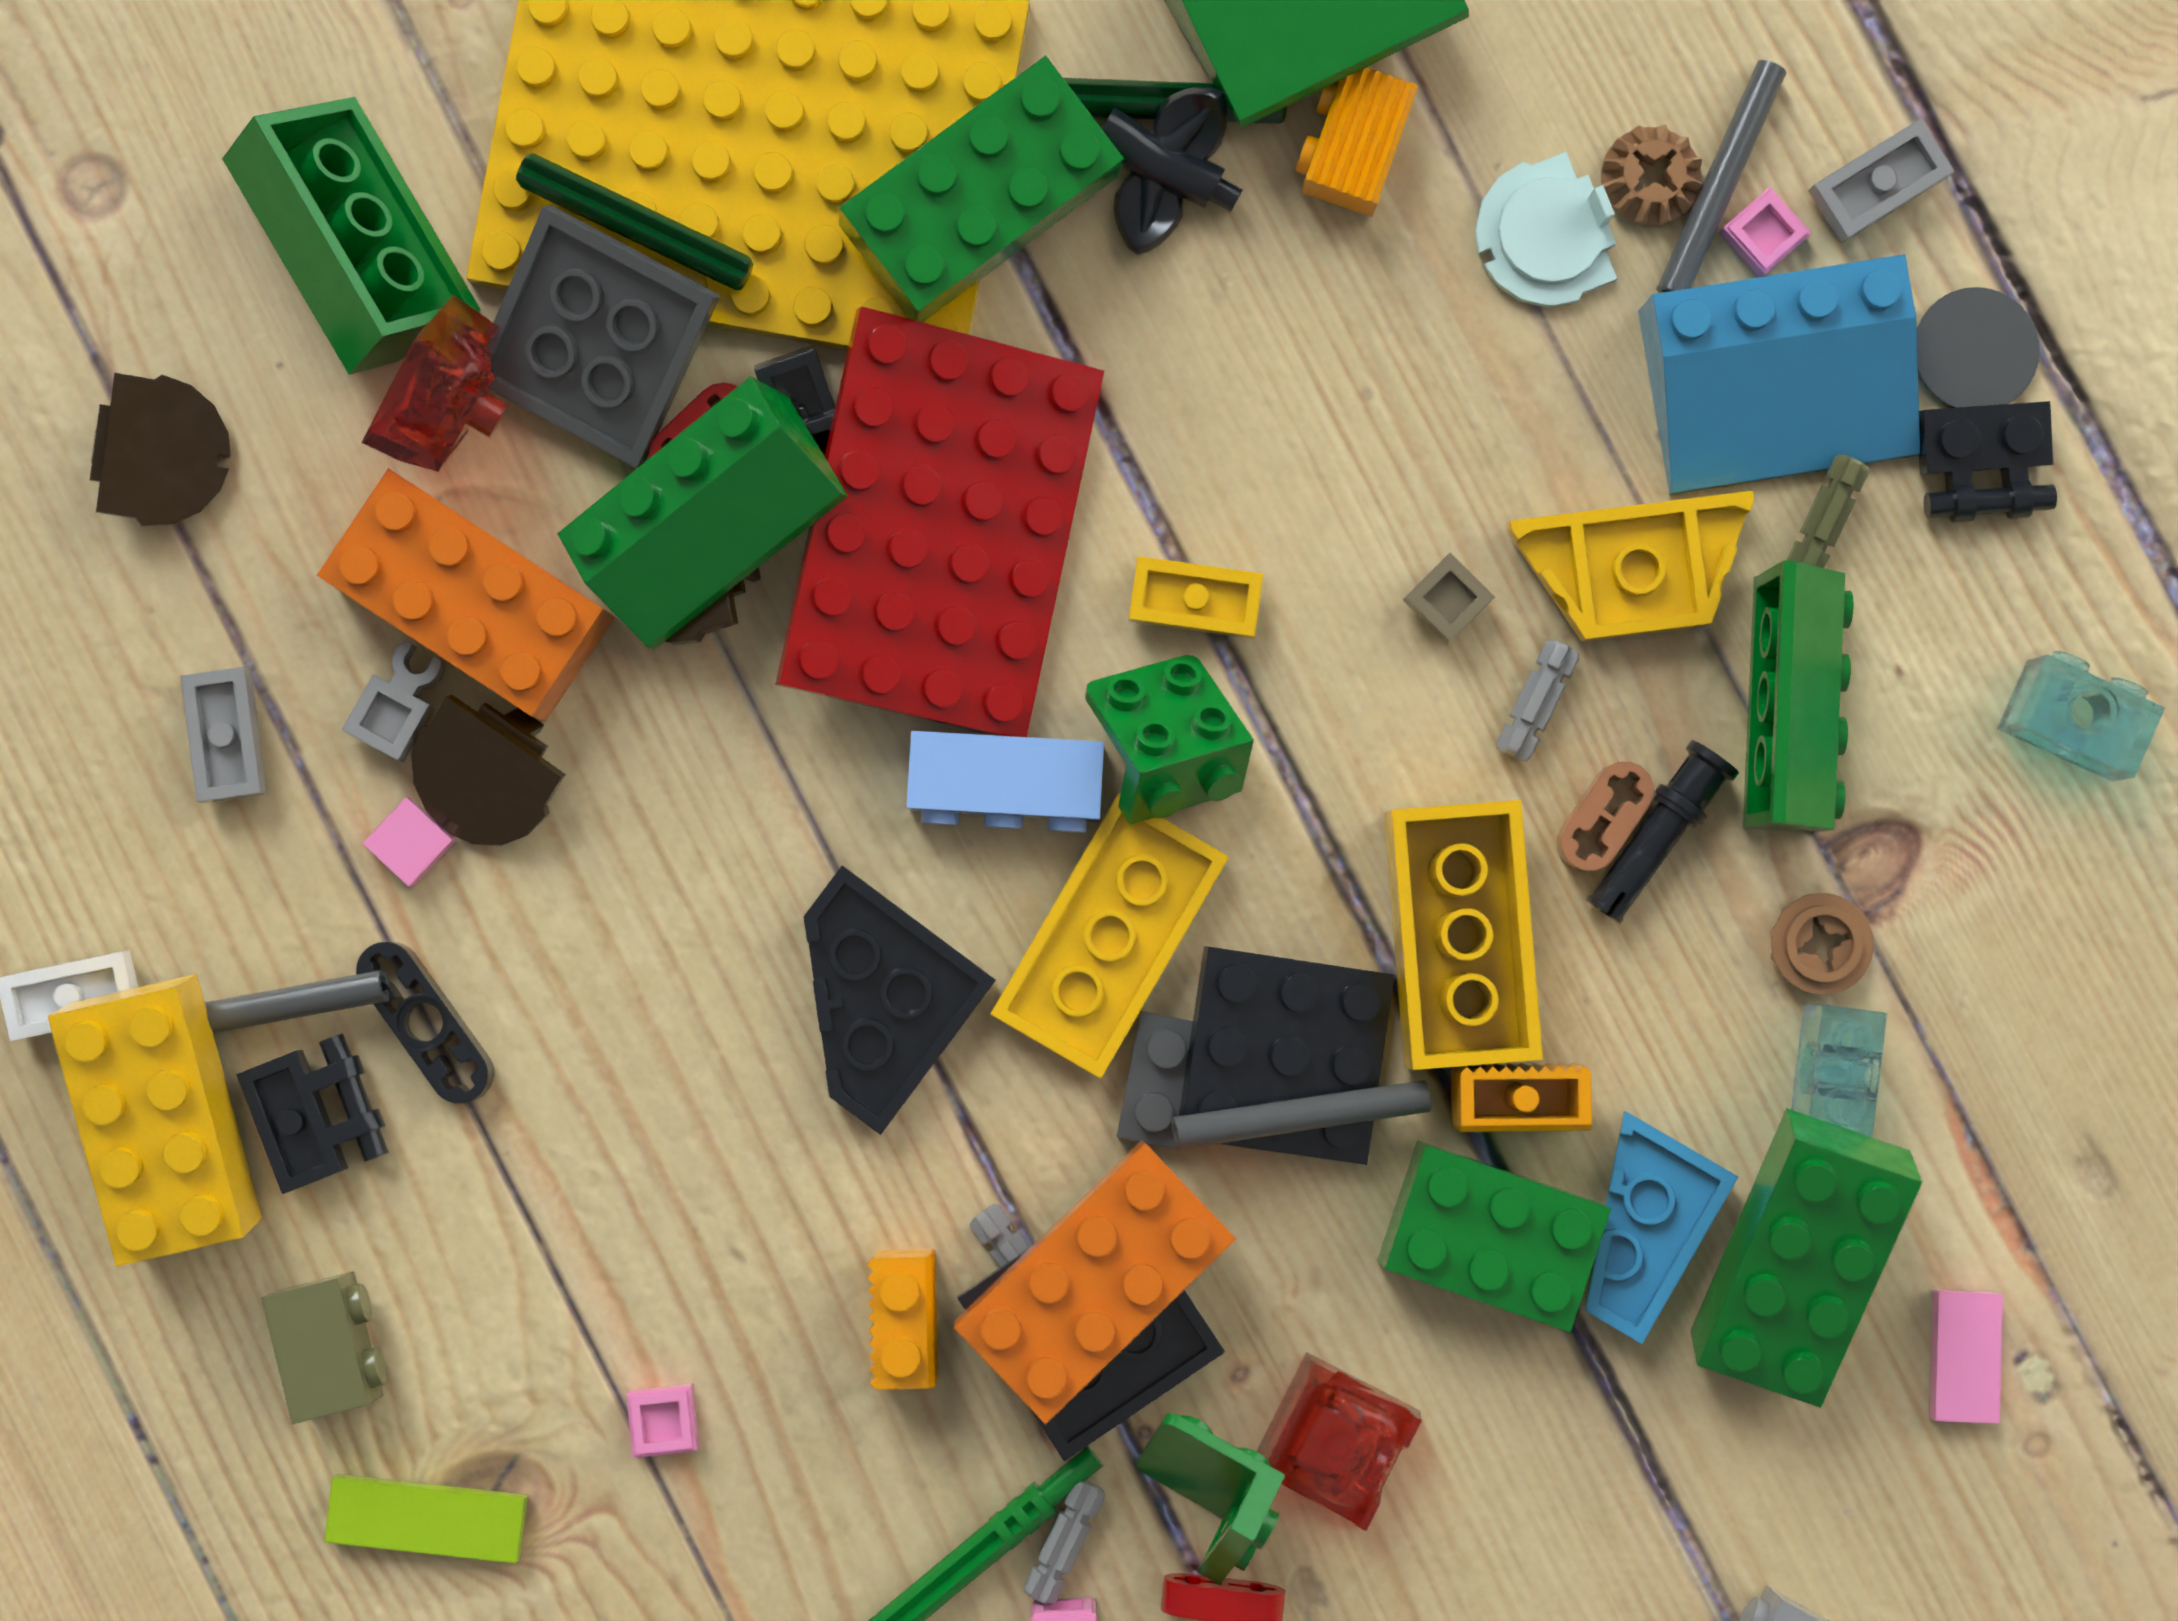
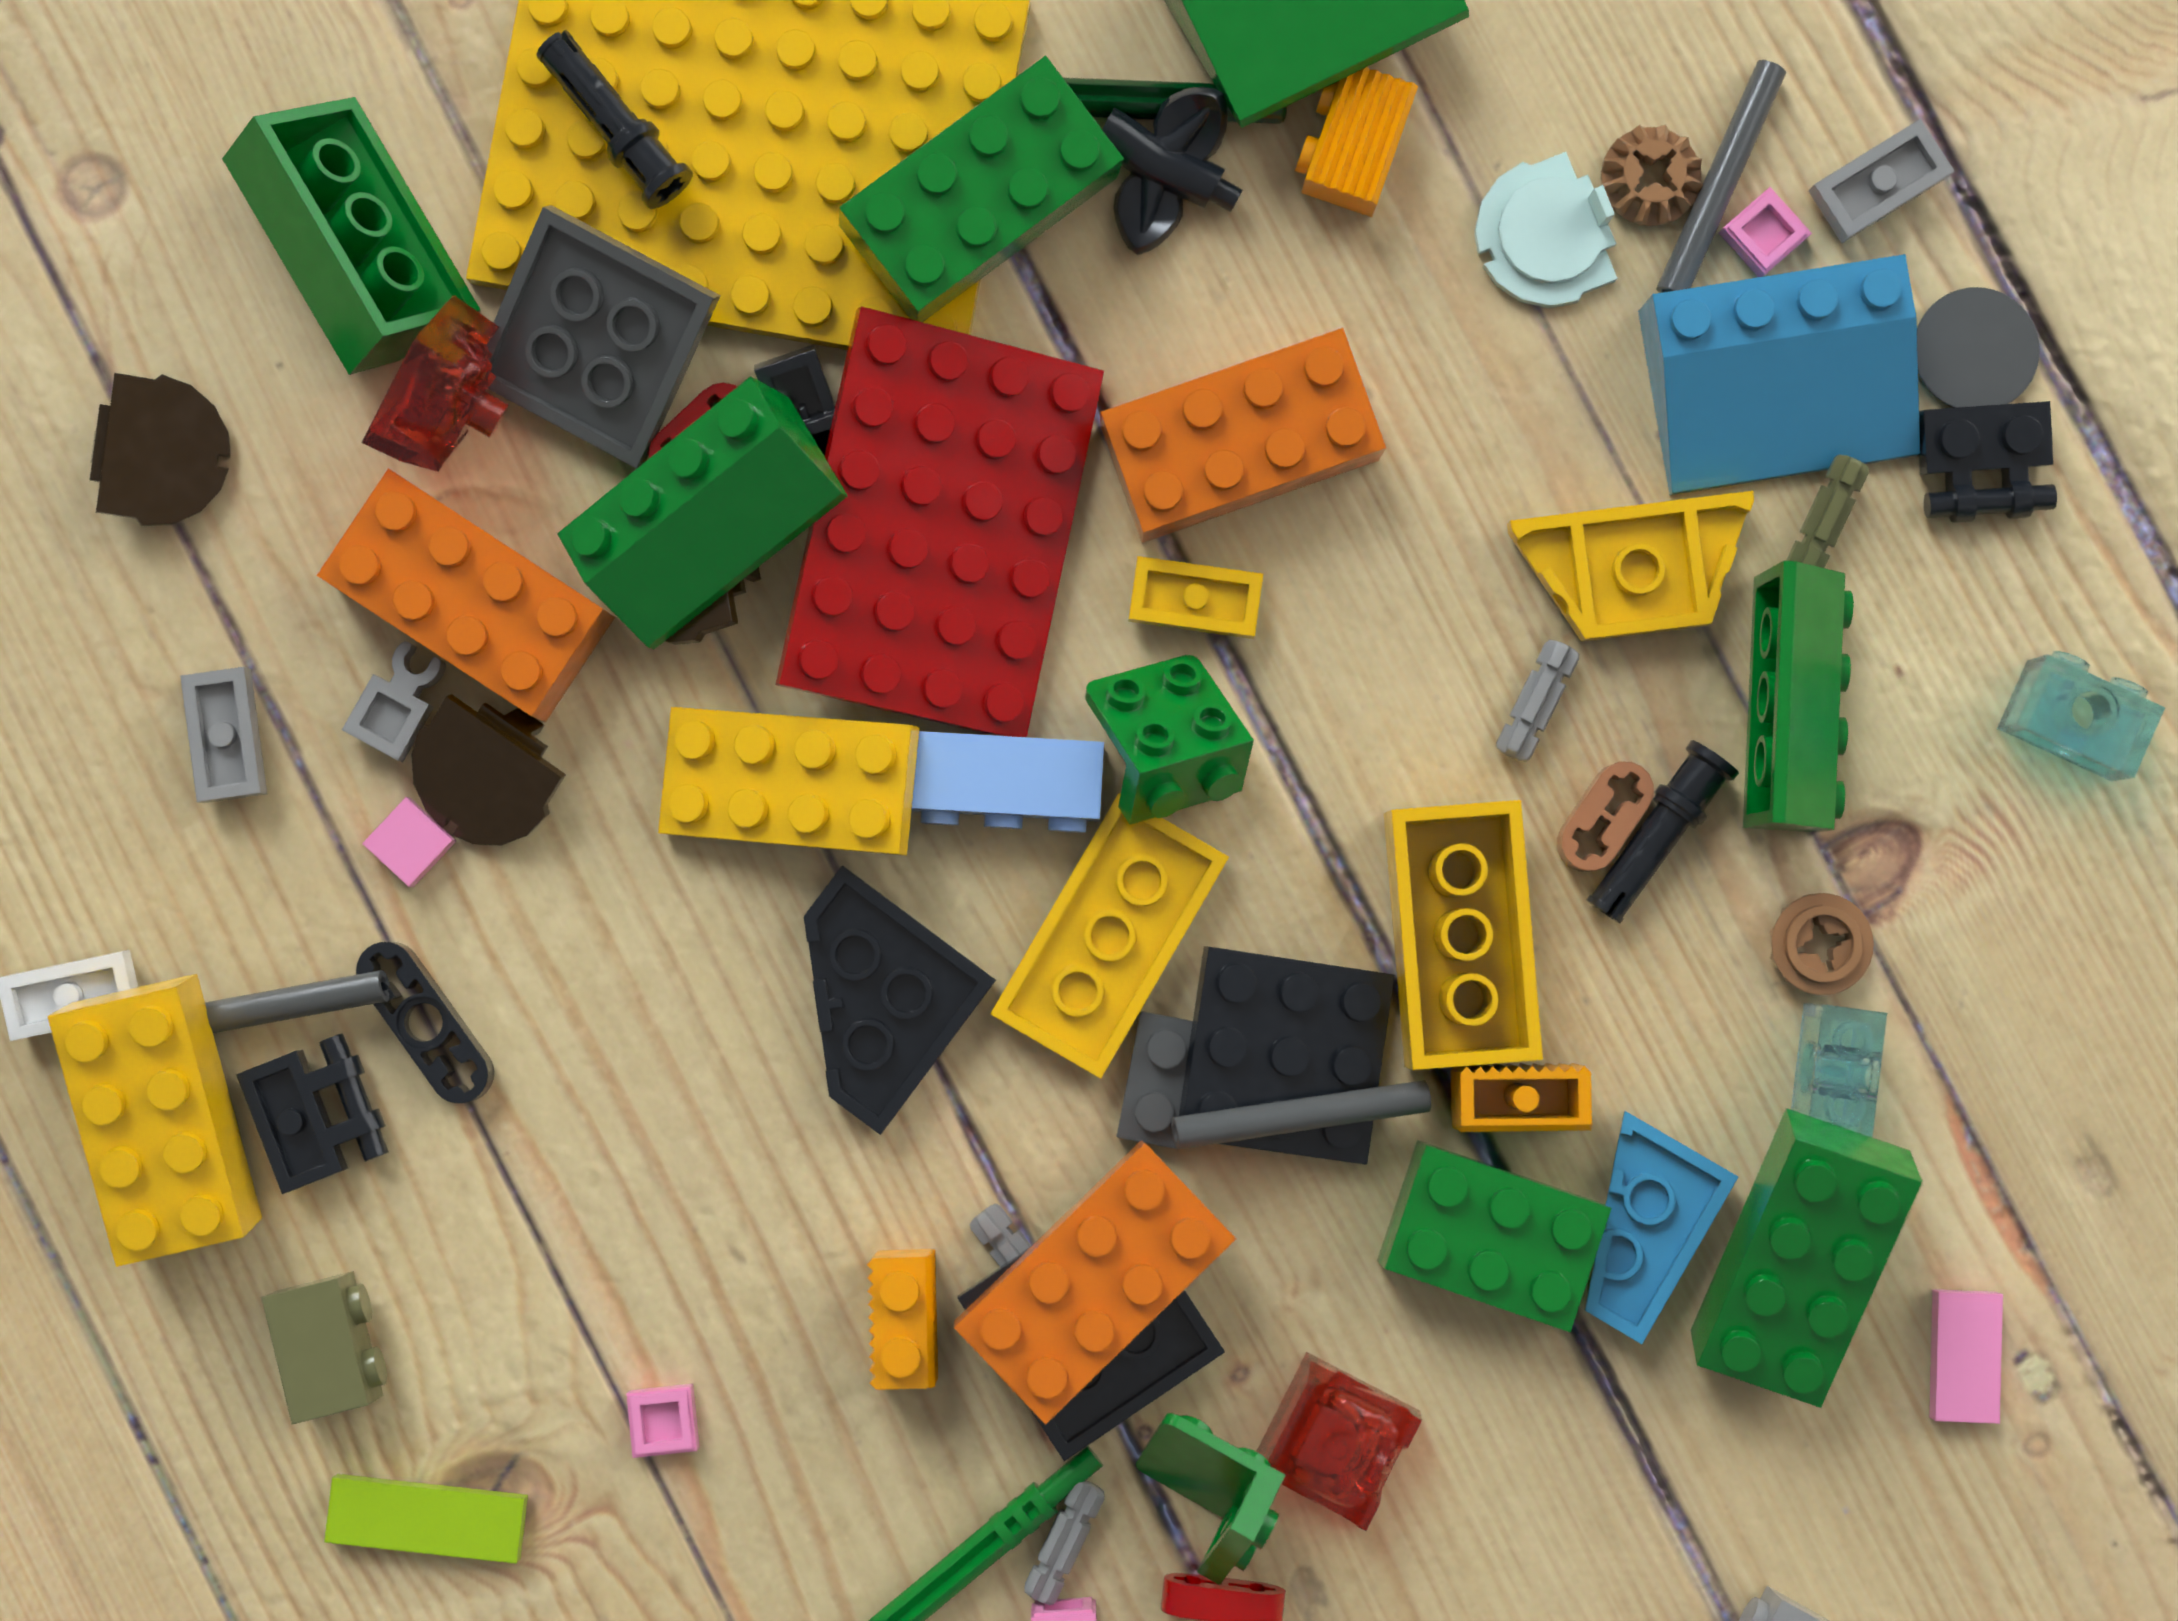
(630, 140): none -> black pin
(634, 221): dark green axle -> none
(789, 780): none -> yellow plate
(1242, 435): none -> orange brick
(1448, 598): dark tan plate -> none

